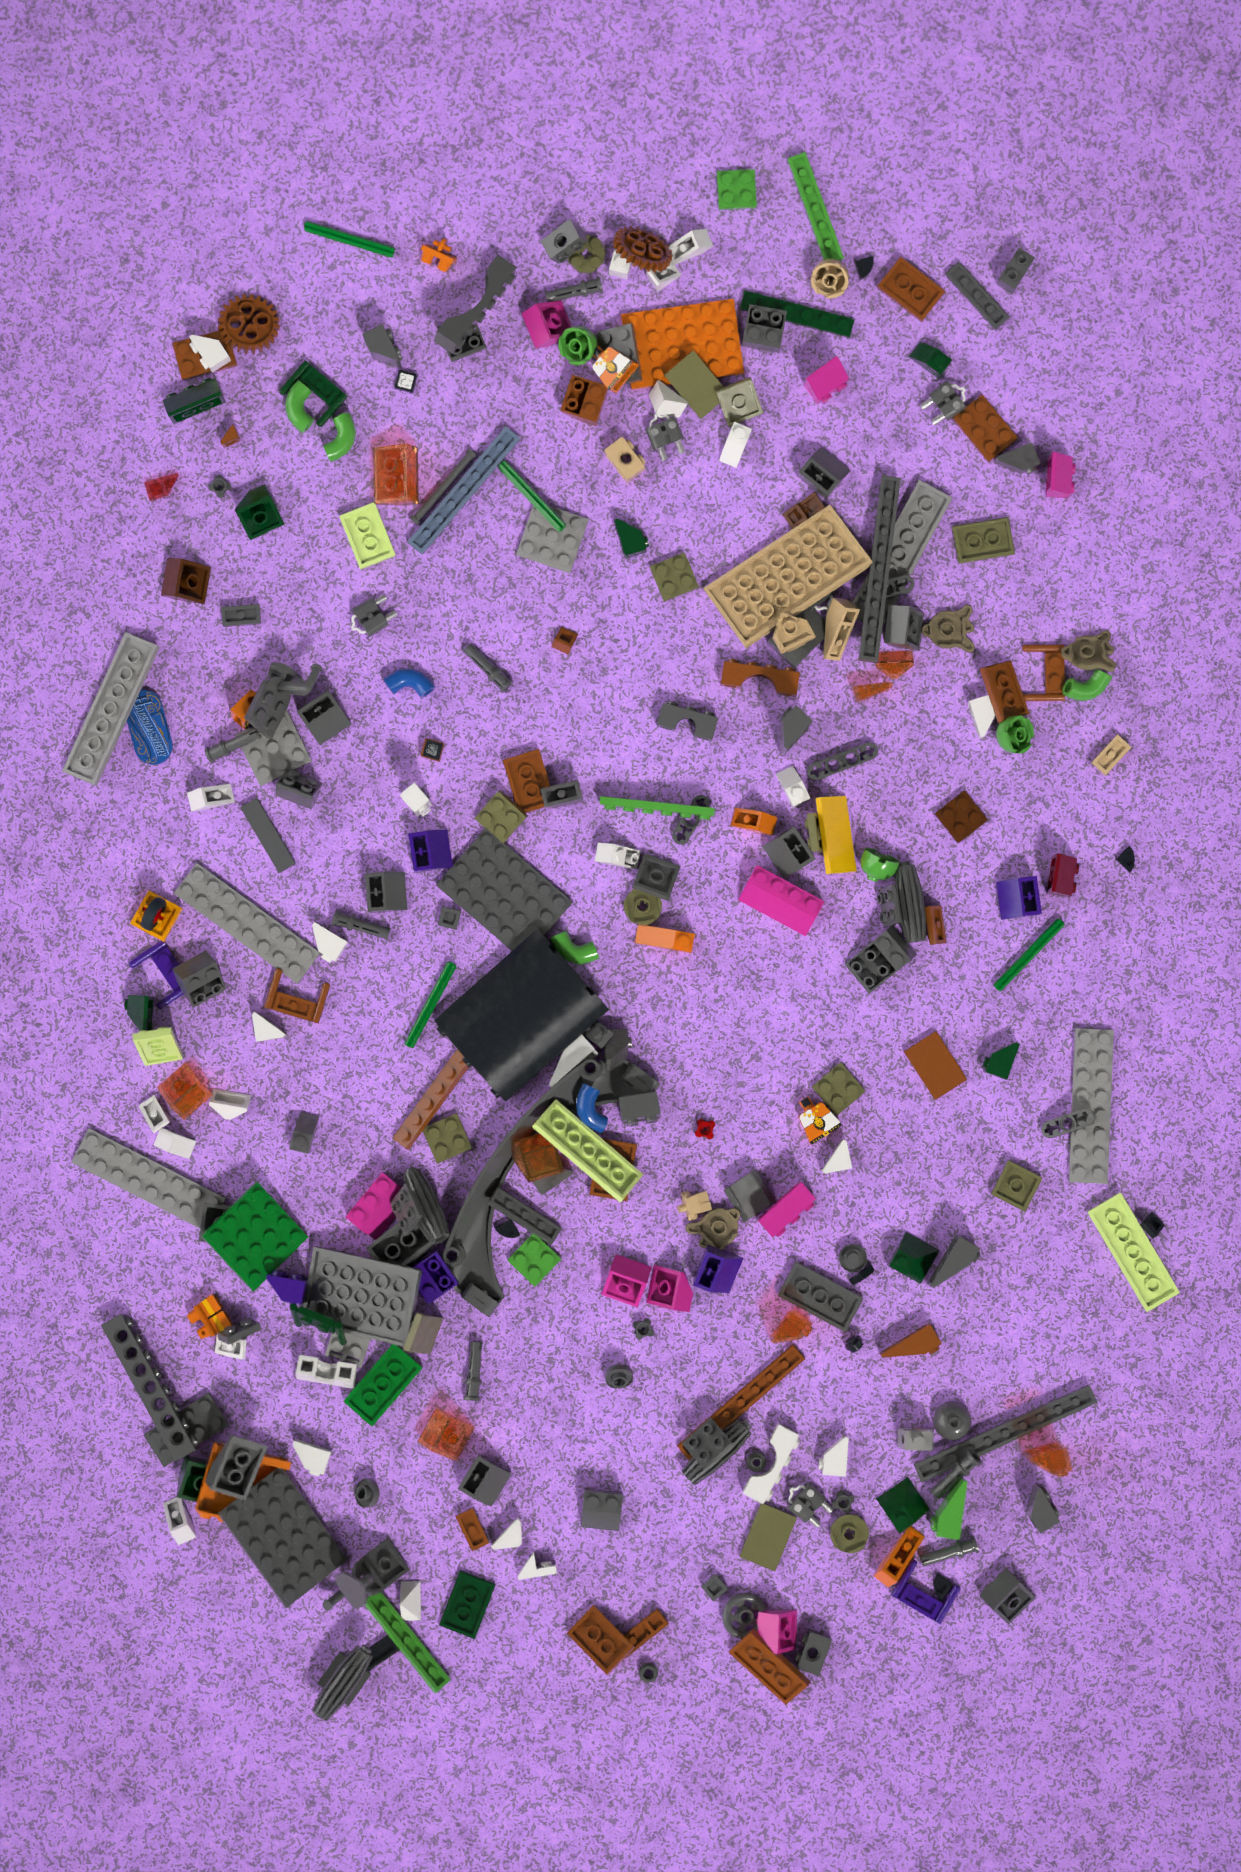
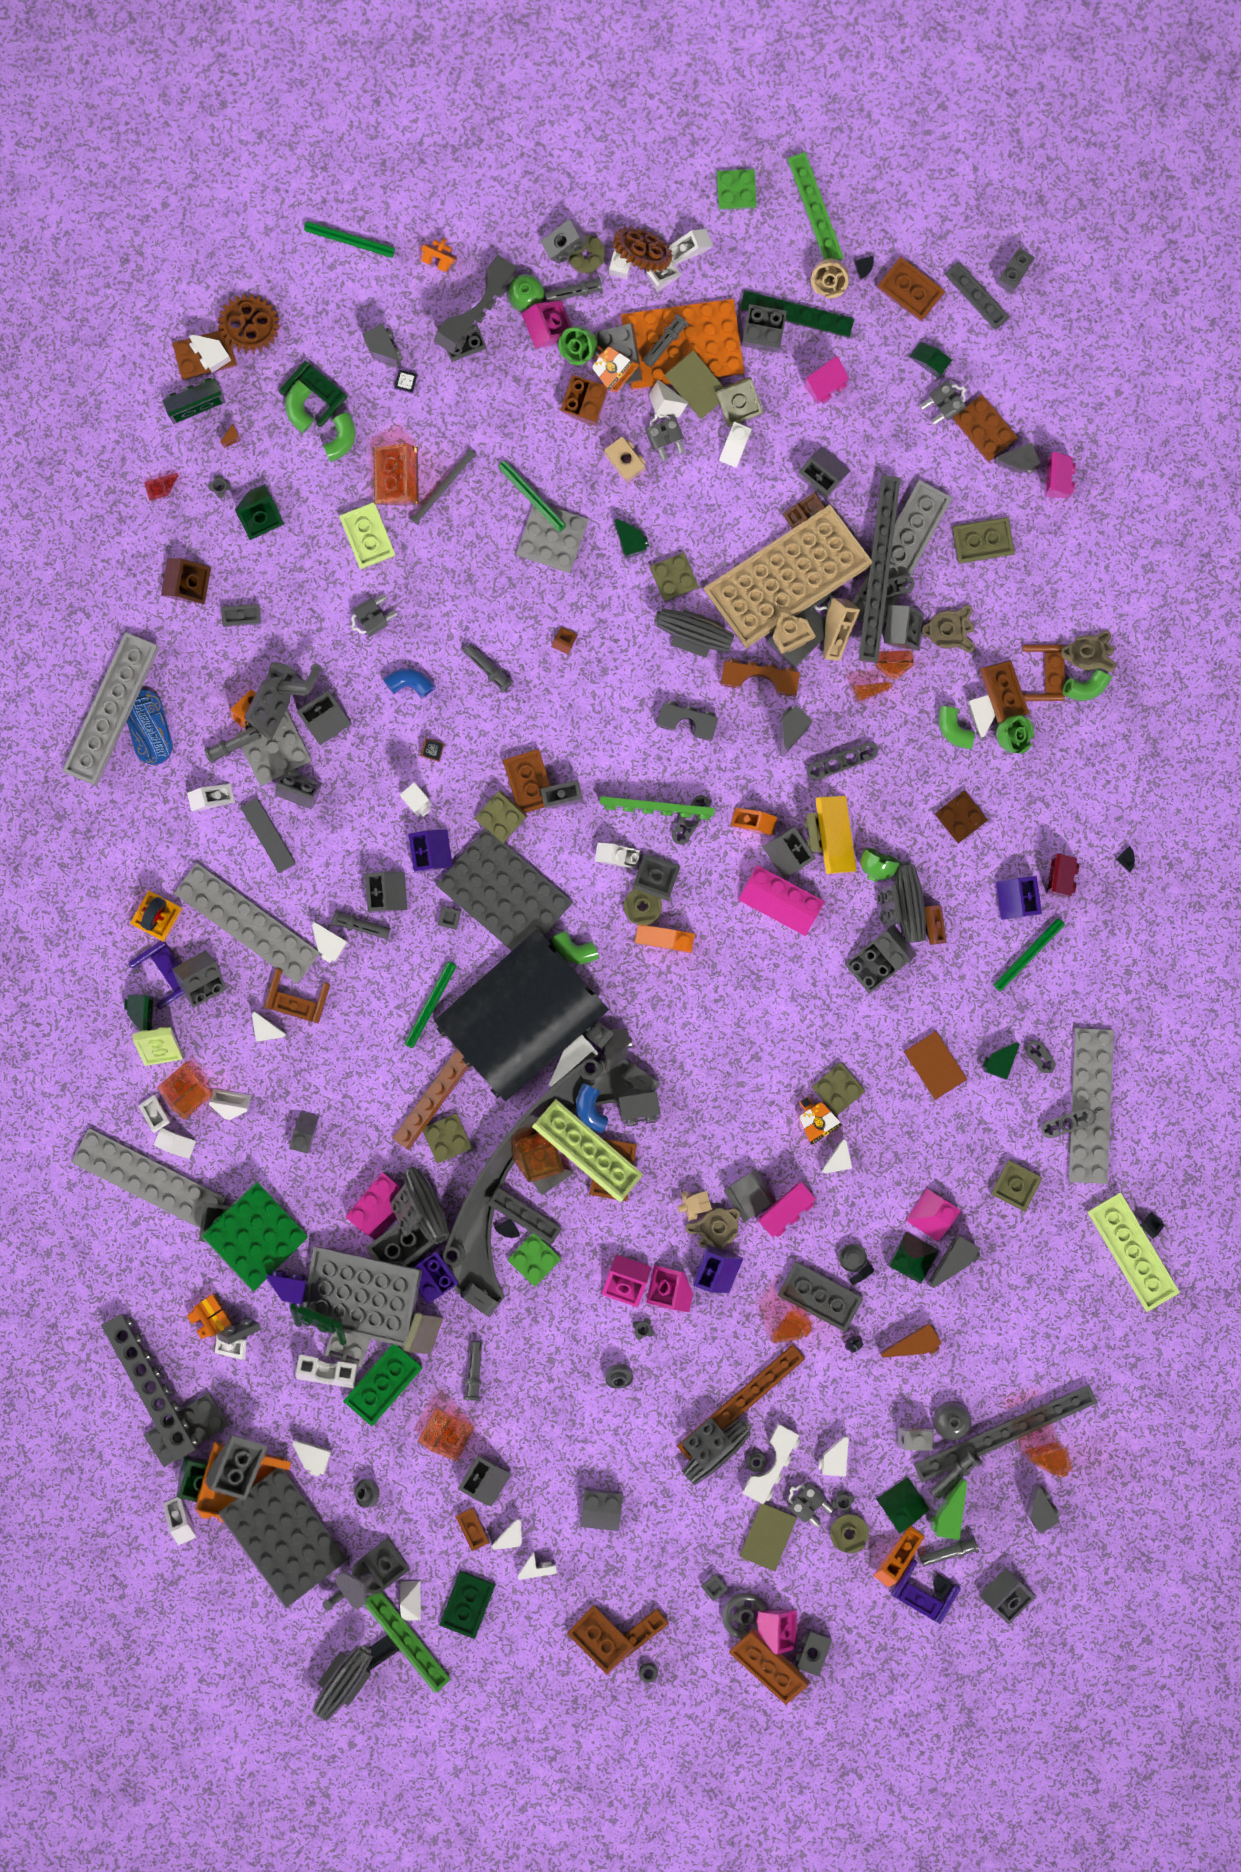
(463, 490): sand blue plate -> none
(525, 292): none -> bright green cylinder
(670, 333): none -> dark grey pin
(694, 632): none -> dark grey plate
(708, 1133): red plate -> none
(793, 786): white slope -> none
(933, 1215): none -> dark pink slope
(952, 731): none -> bright green cylinder
(1037, 1060): none -> dark grey beam
(1111, 755): tan plate -> none

